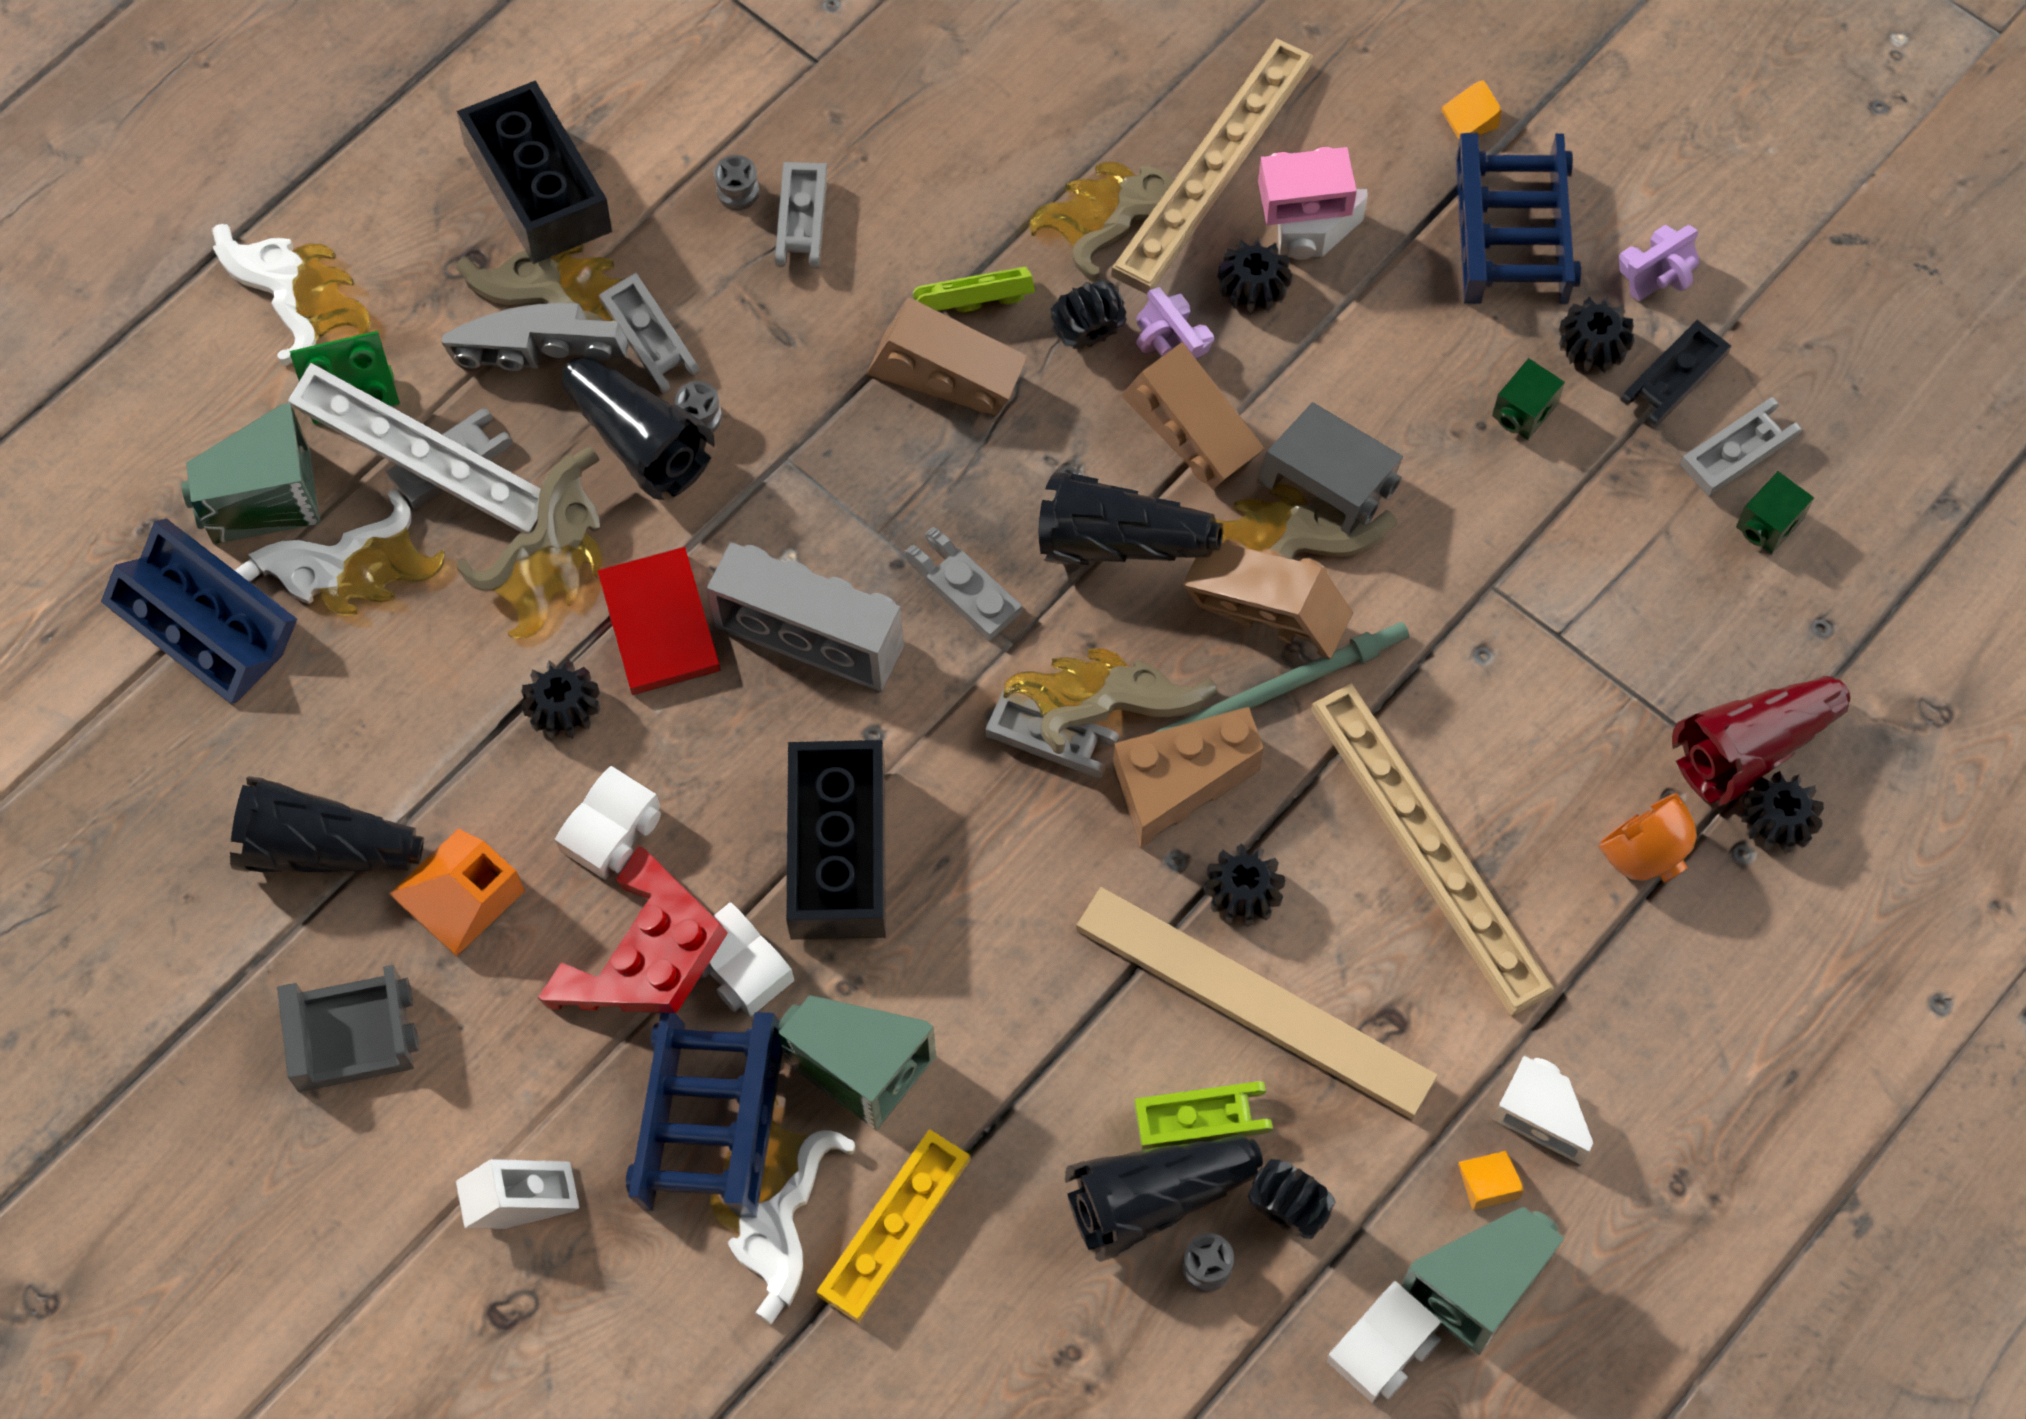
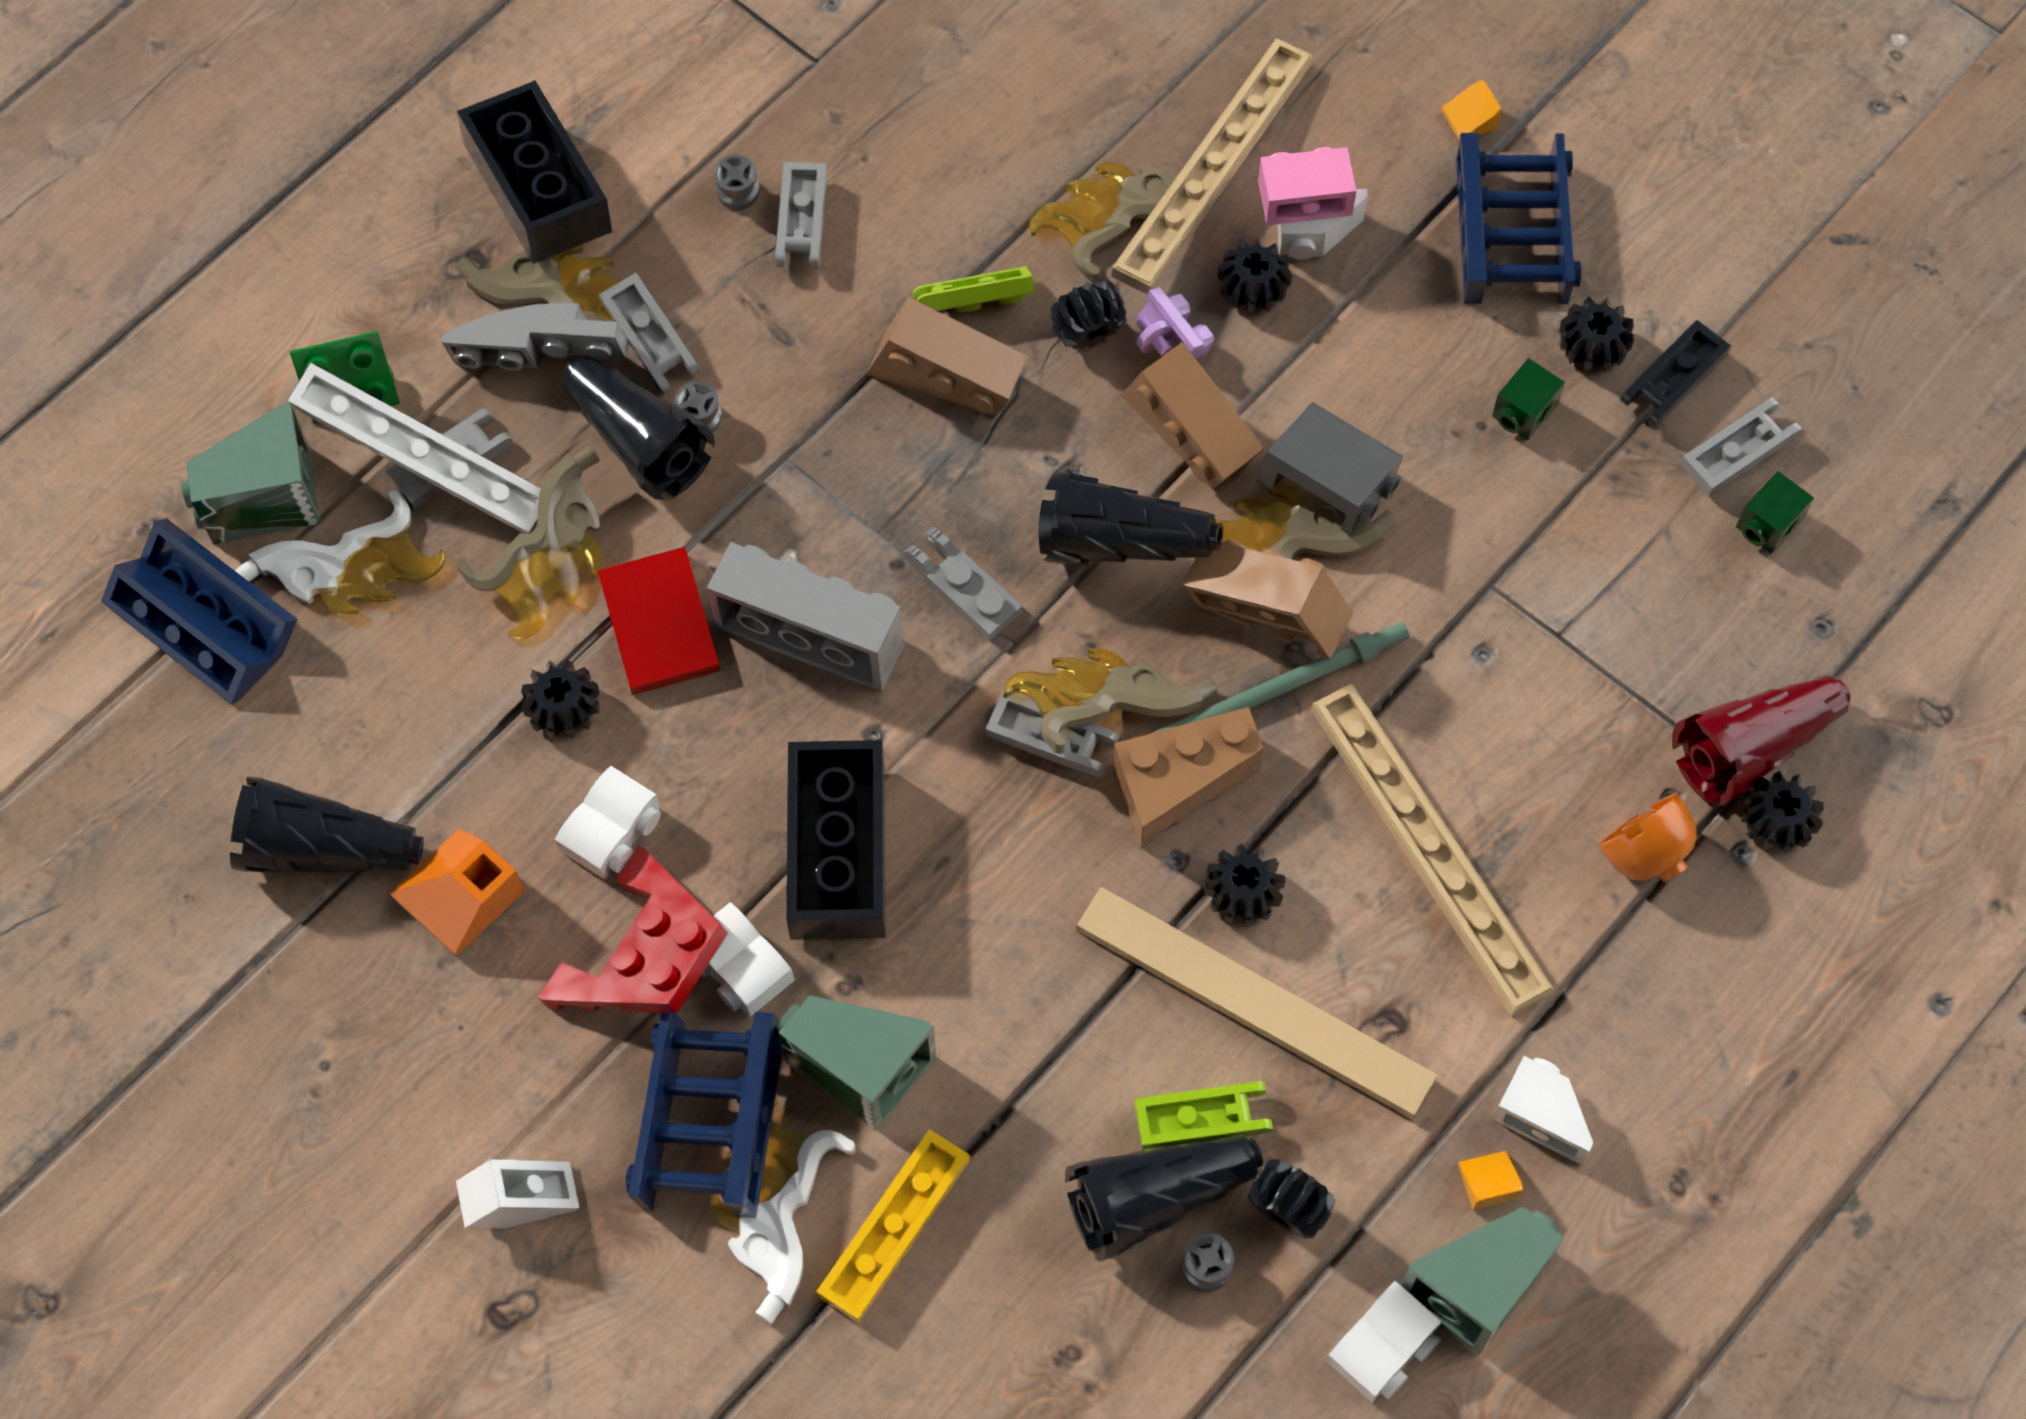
(301, 285): piece -> none
(347, 1031): dark grey panel -> none
(1665, 264): lavender hips -> none

